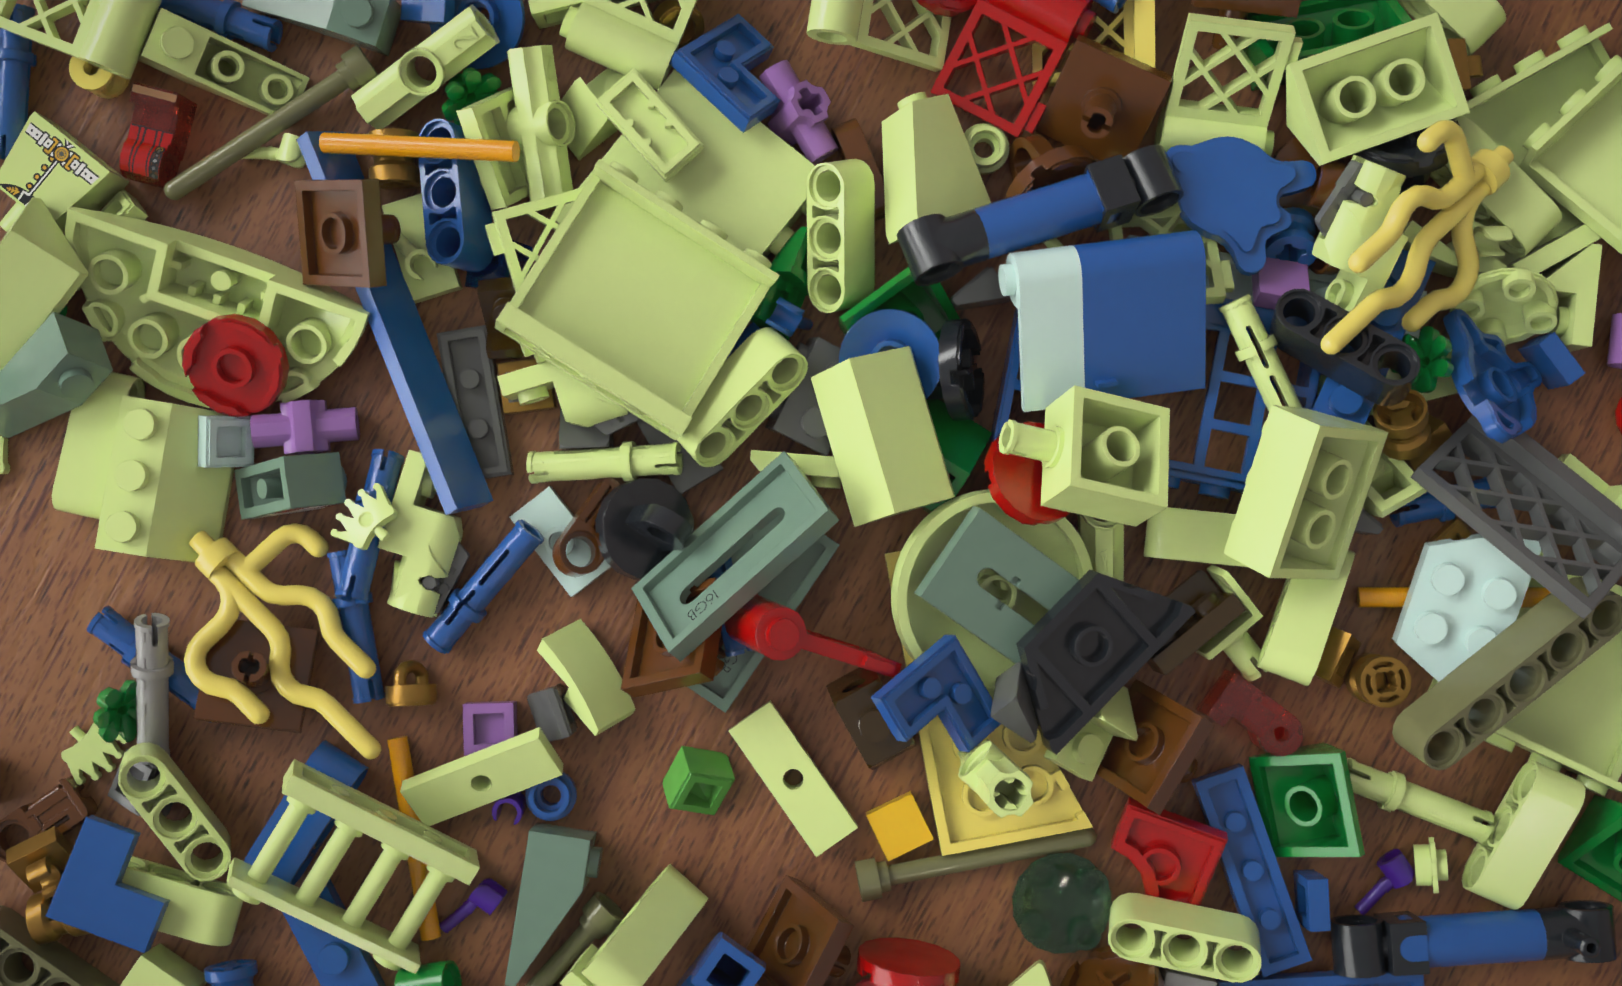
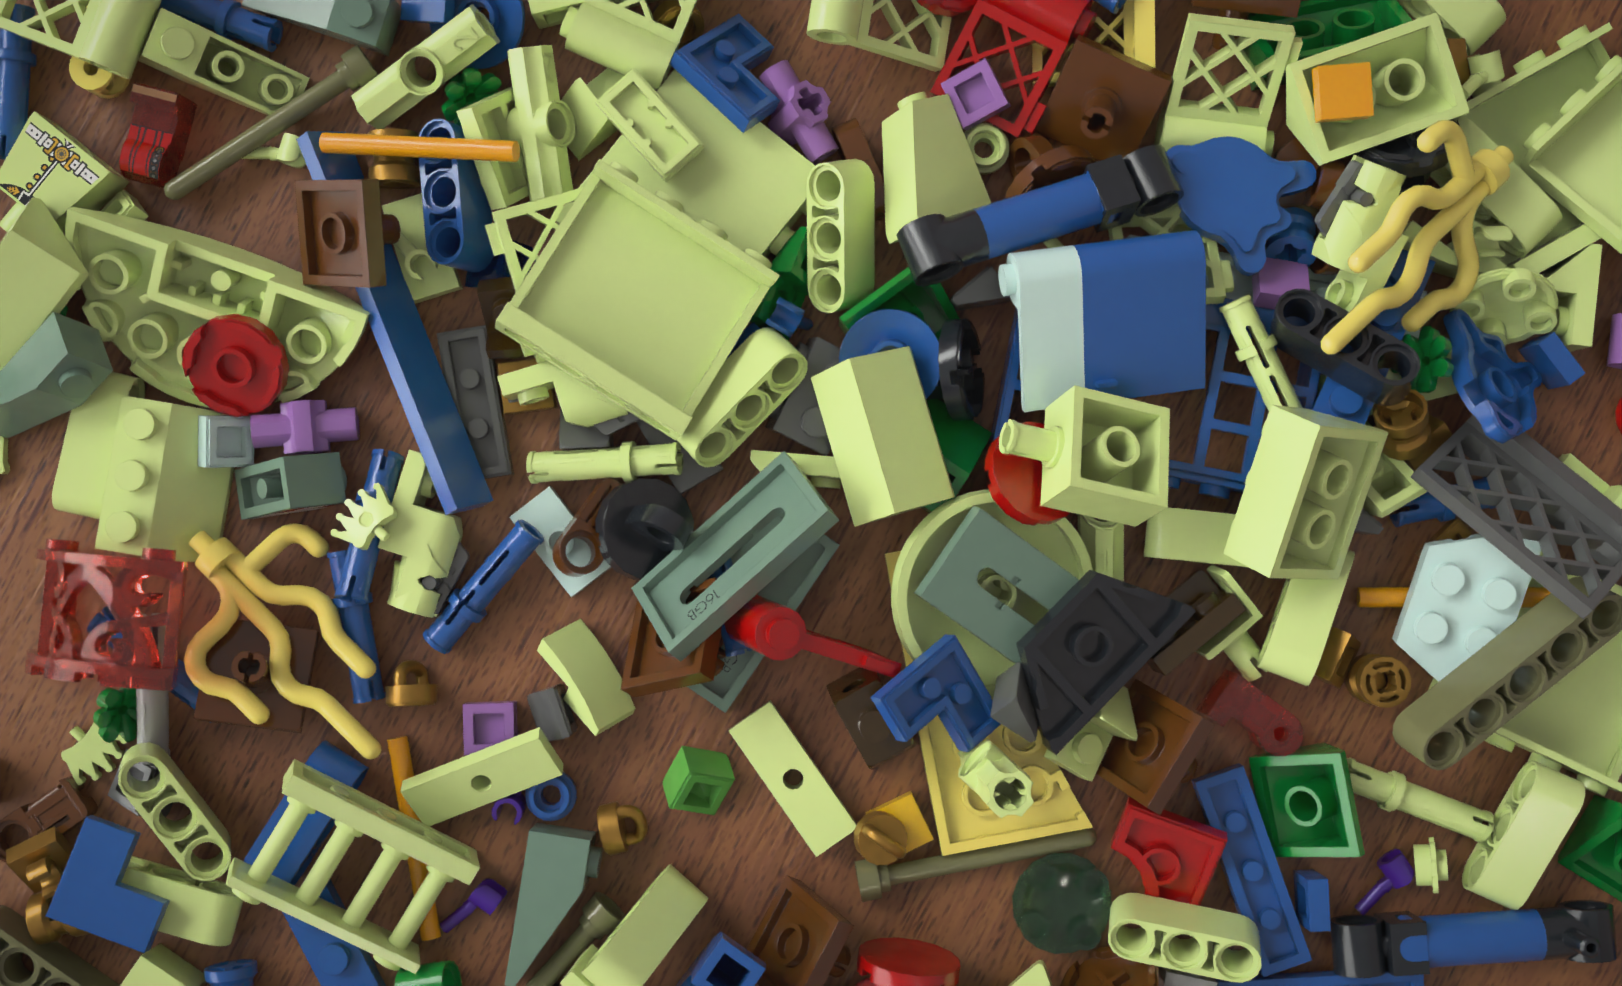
(135, 657): none -> clear red fence
(613, 827): none -> pearl gold tile
(880, 838): none -> pearl gold tile
(976, 94): none -> medium lavender tile
(1342, 92): none -> light orange tile
(1483, 70): none -> yellowish green hand

